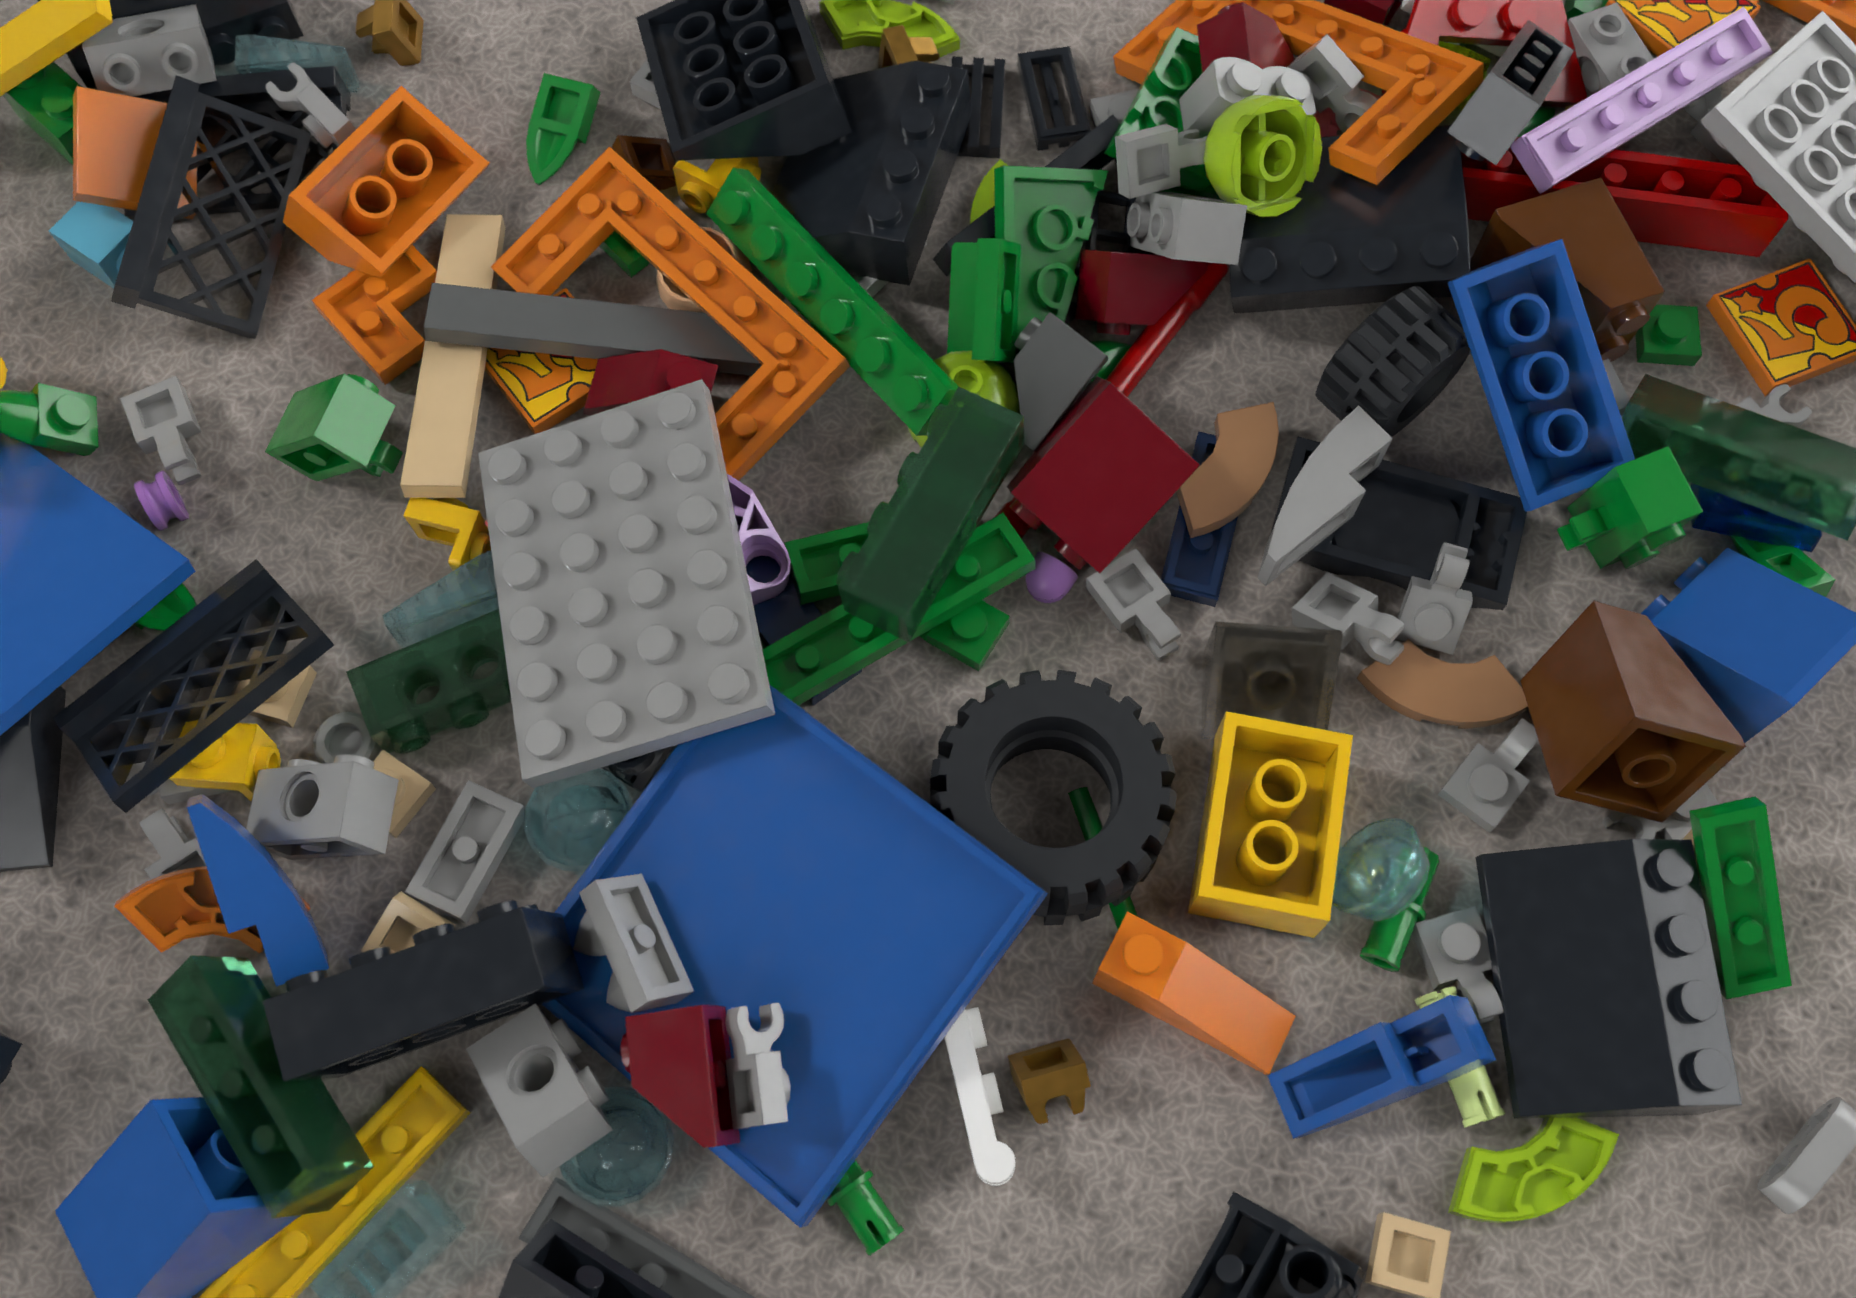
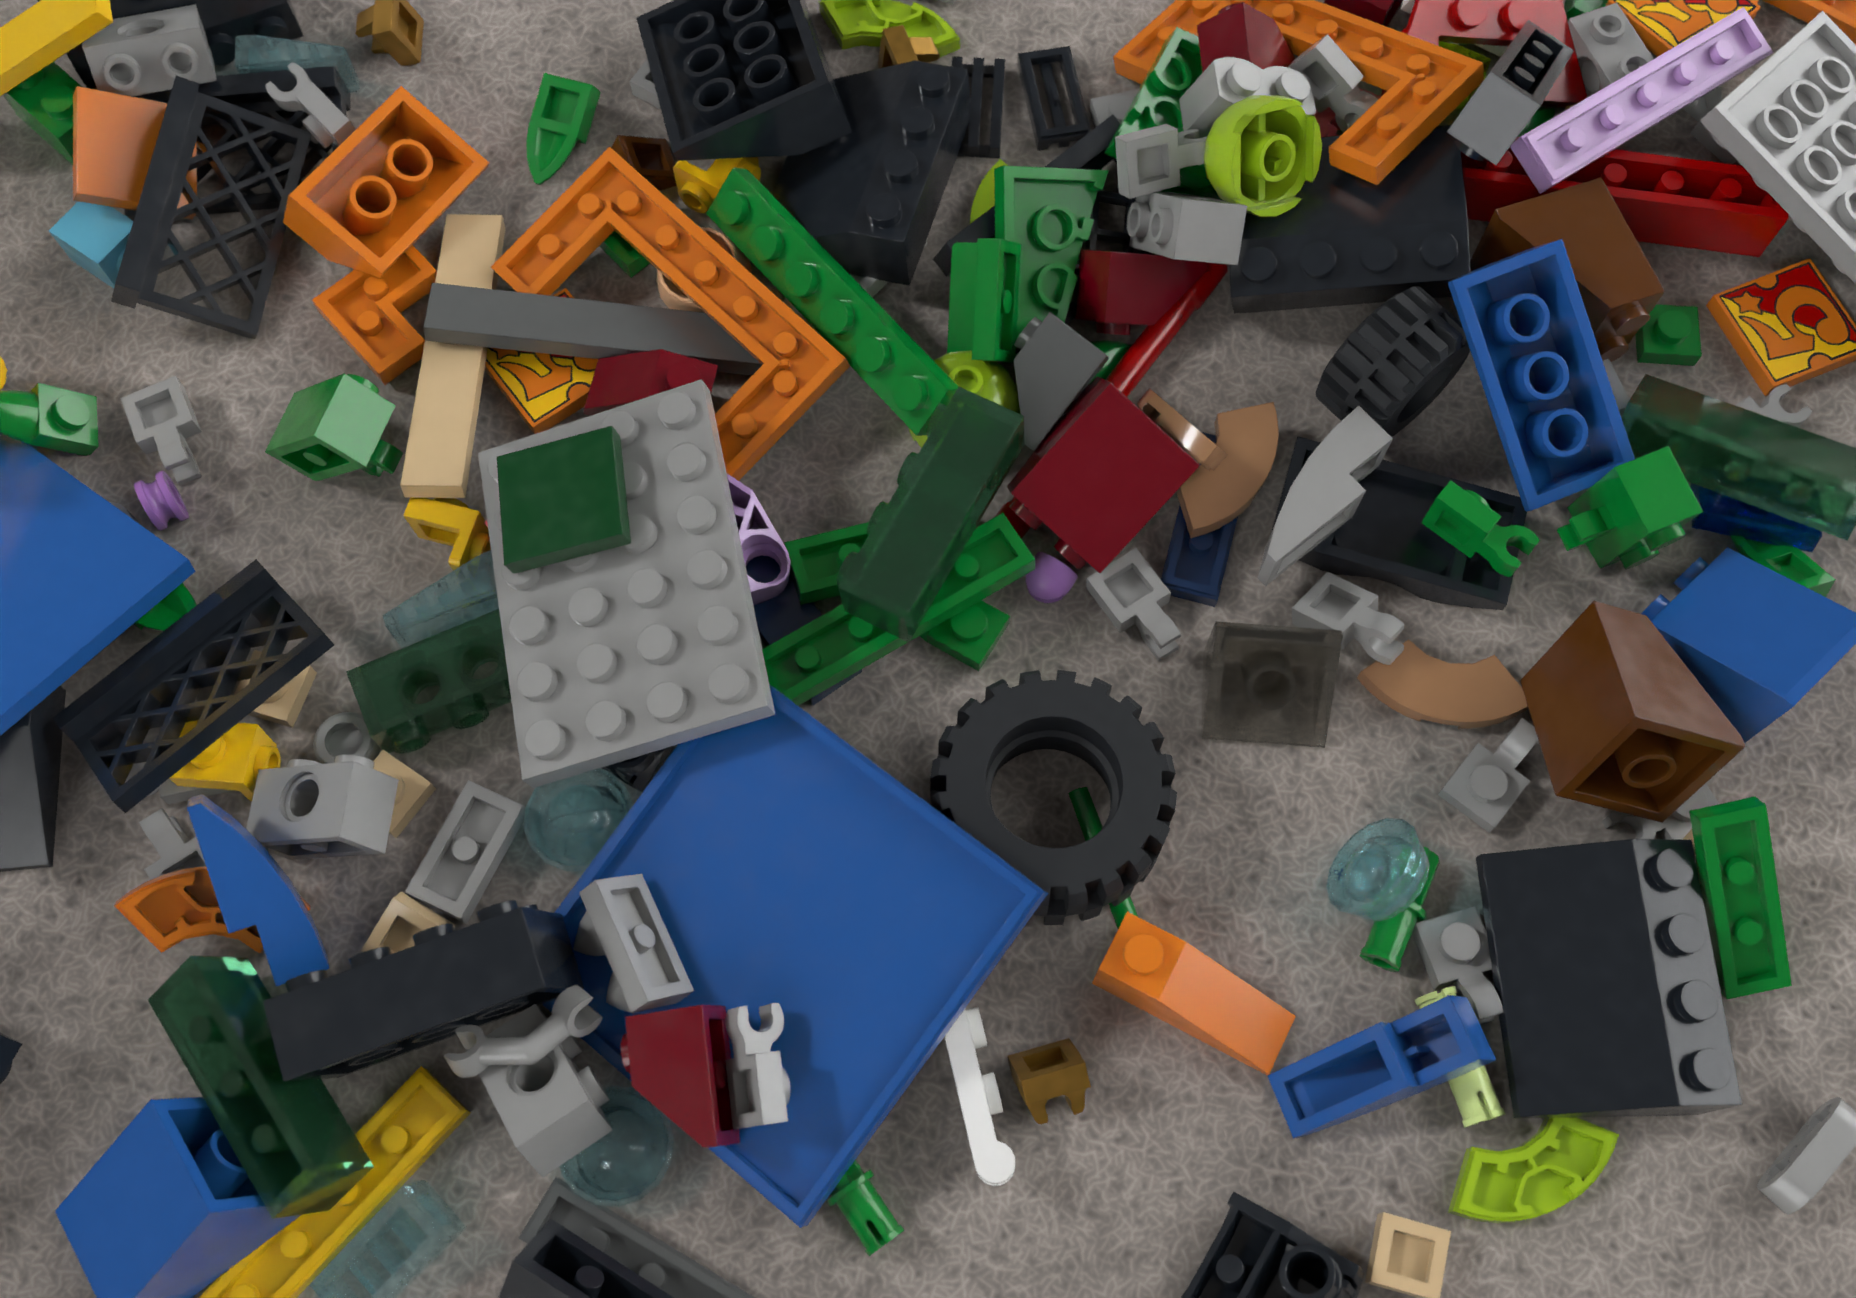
(563, 500): none -> dark green tile
(569, 1017): none -> light grey arm
(1181, 430): none -> medium nougat tile
(1271, 825): yellow brick -> none
(1438, 608): light grey plate -> none
(1472, 527): none -> green plate

